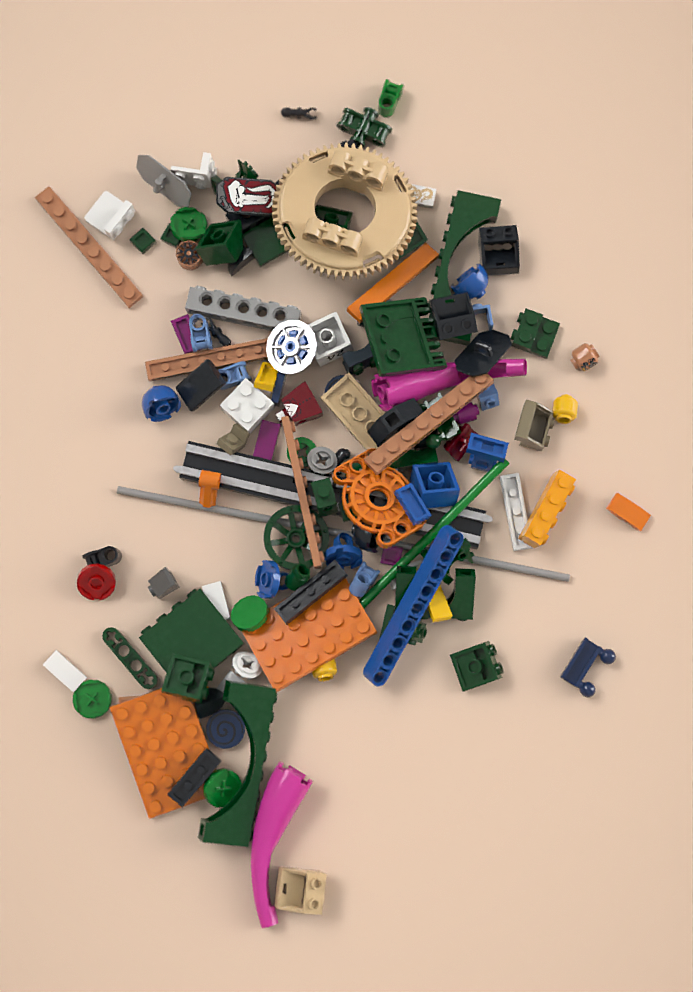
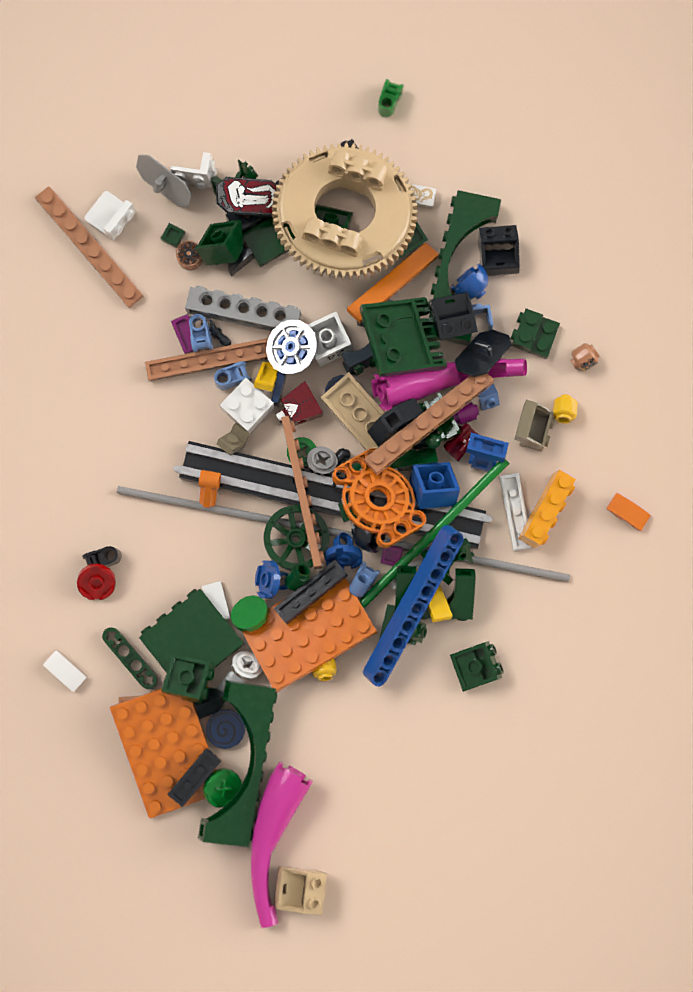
(92, 699): green tile -> none
(142, 240): dark green tile -> none
(160, 403): blue cylinder -> none
(163, 583): dark grey slope -> none
(188, 224): green tile -> none
(200, 385): black piece -> none
(267, 440): magenta tile -> none
(299, 112): black piece -> none
(324, 497): dark green torso -> none
(364, 127): dark green axle -> none
(412, 504): blue tile -> none
(581, 663): dark blue gear -> none

